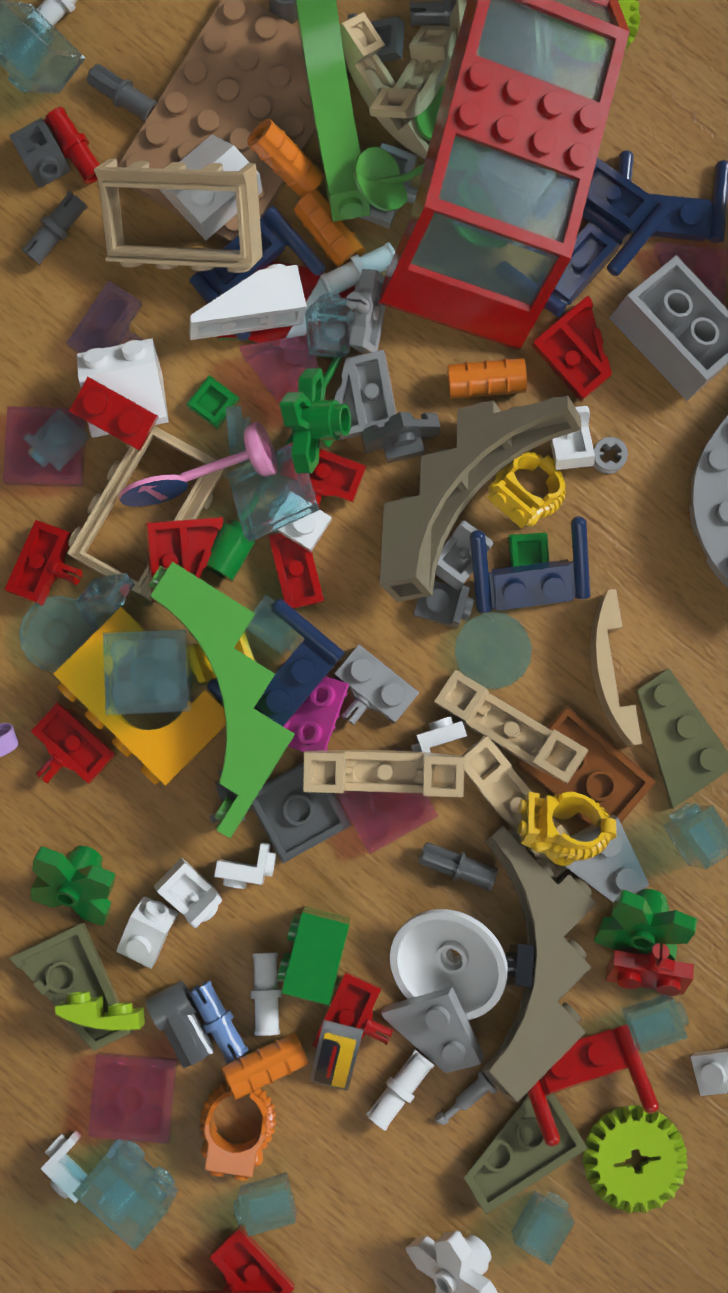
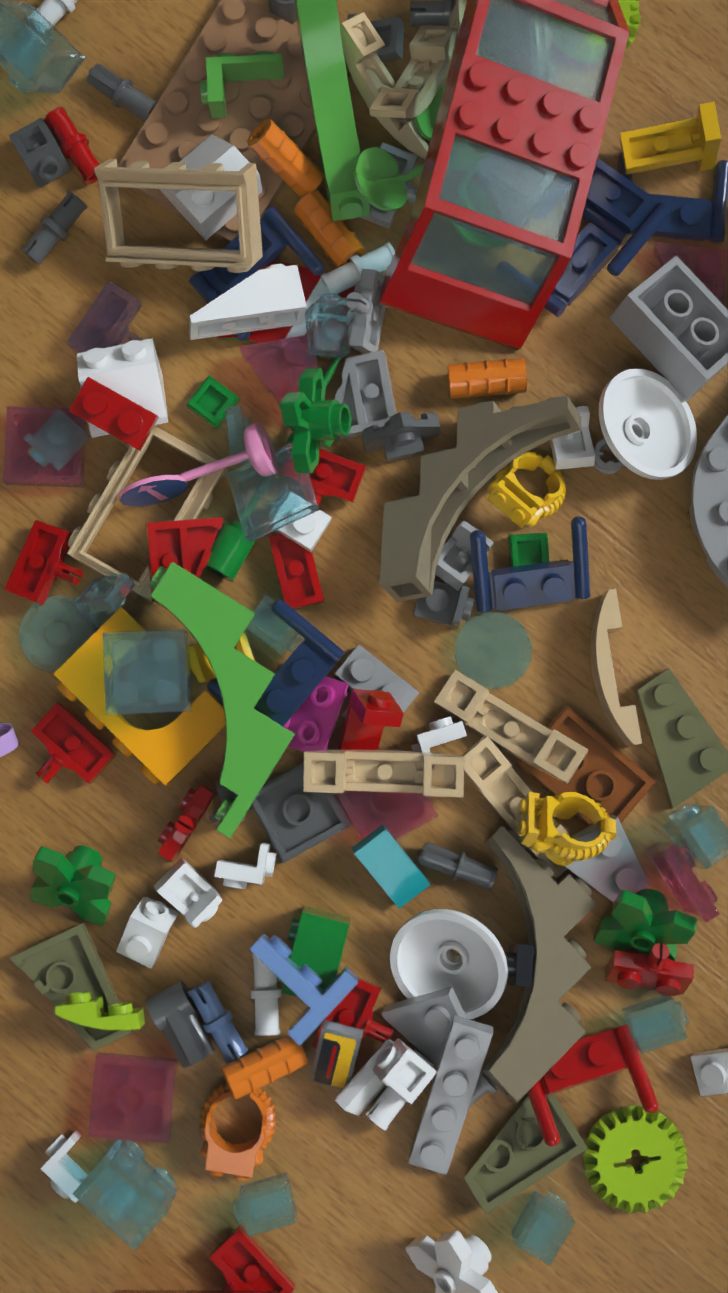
(176, 835): none -> red plate
(231, 68): none -> bright green bracket
(304, 984): none -> medium blue bracket
(362, 1087): none -> white tile
(366, 719): none -> red bracket
(390, 866): none -> teal tile
(403, 1070): none -> white bracket
(450, 1094): none -> light grey plate
(575, 350): red wing -> none
(647, 424): none -> white dish
(674, 143): none -> yellow bracket
(676, 869): none -> clear pink plate

